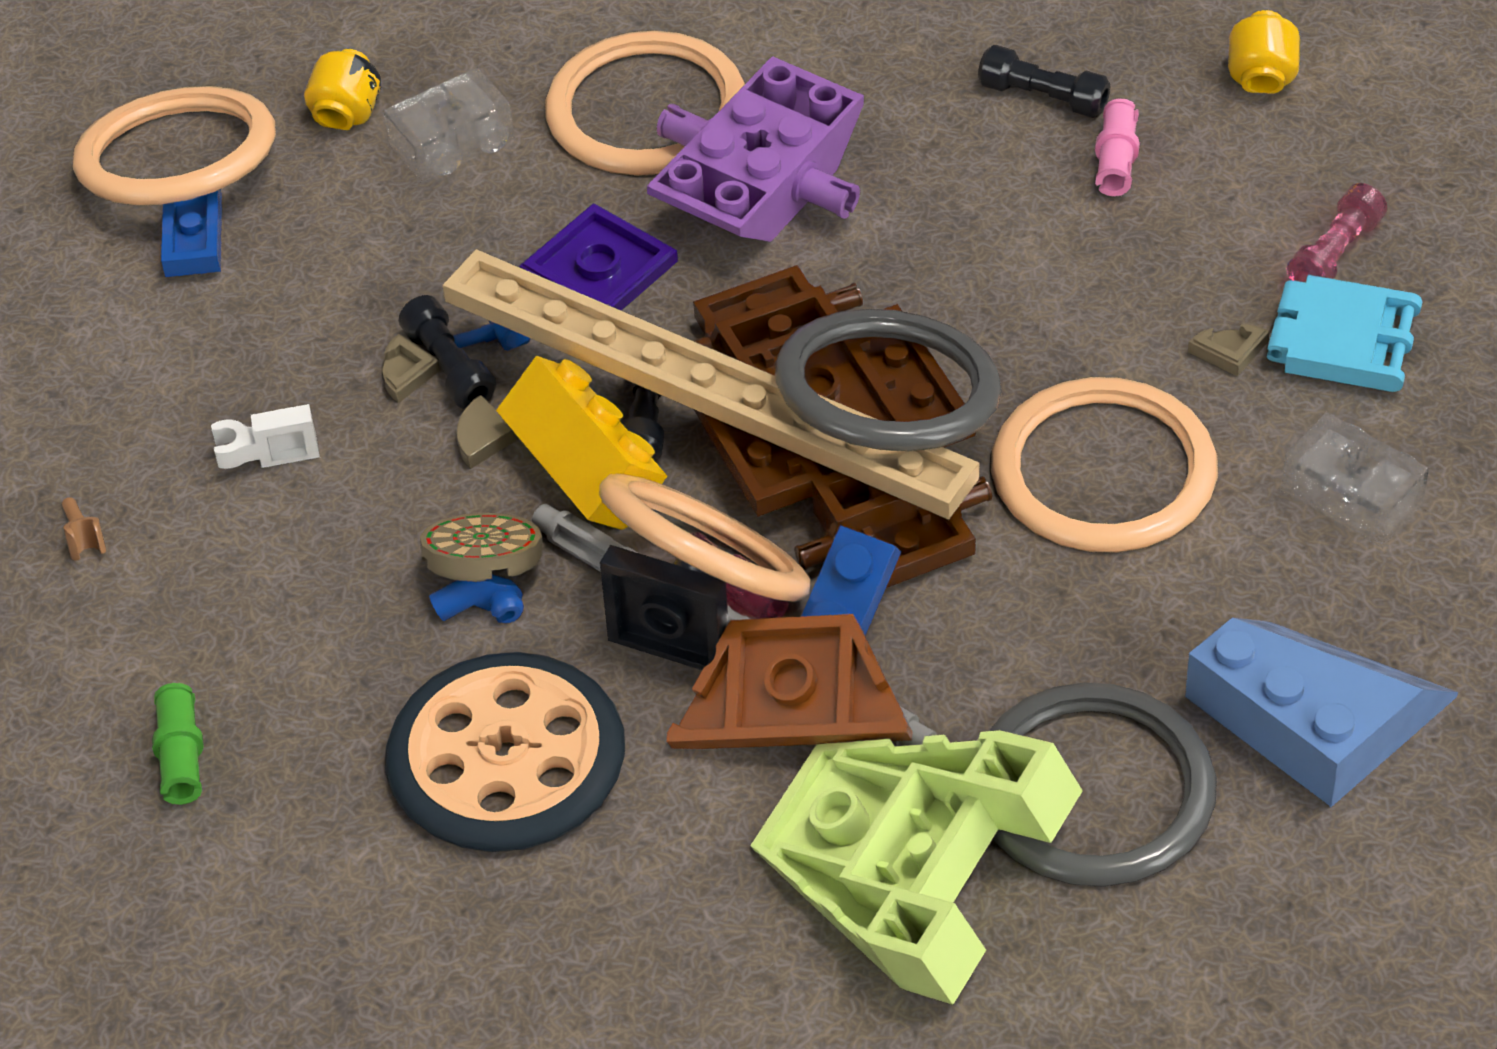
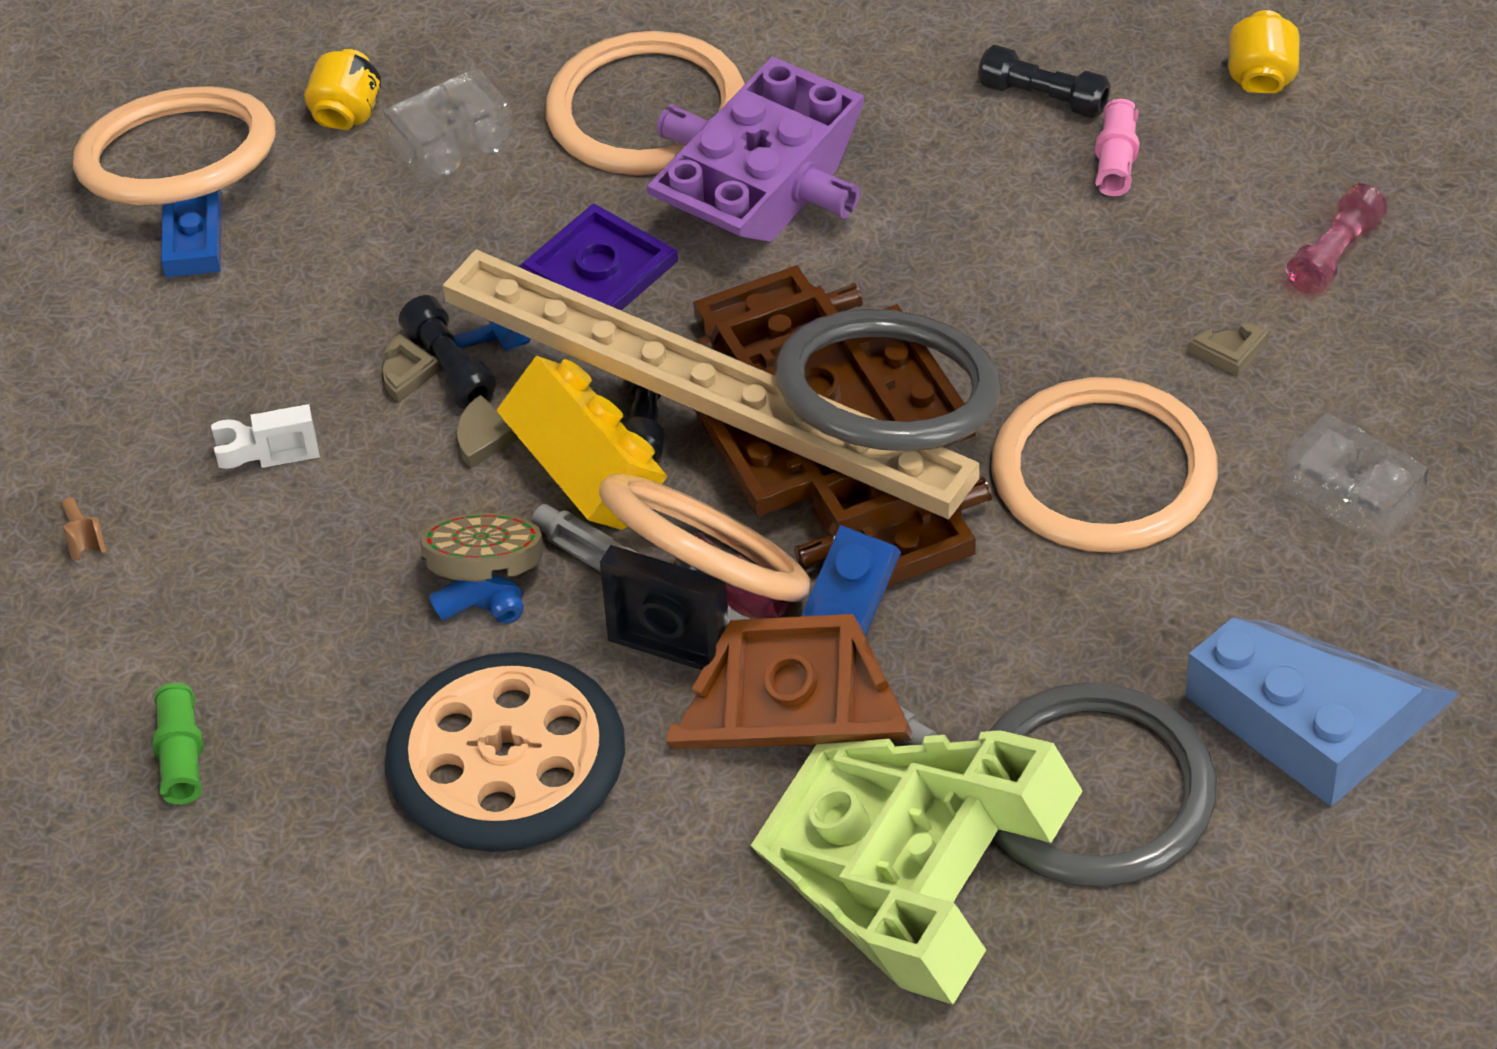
(1343, 332): medium azure plate -> none

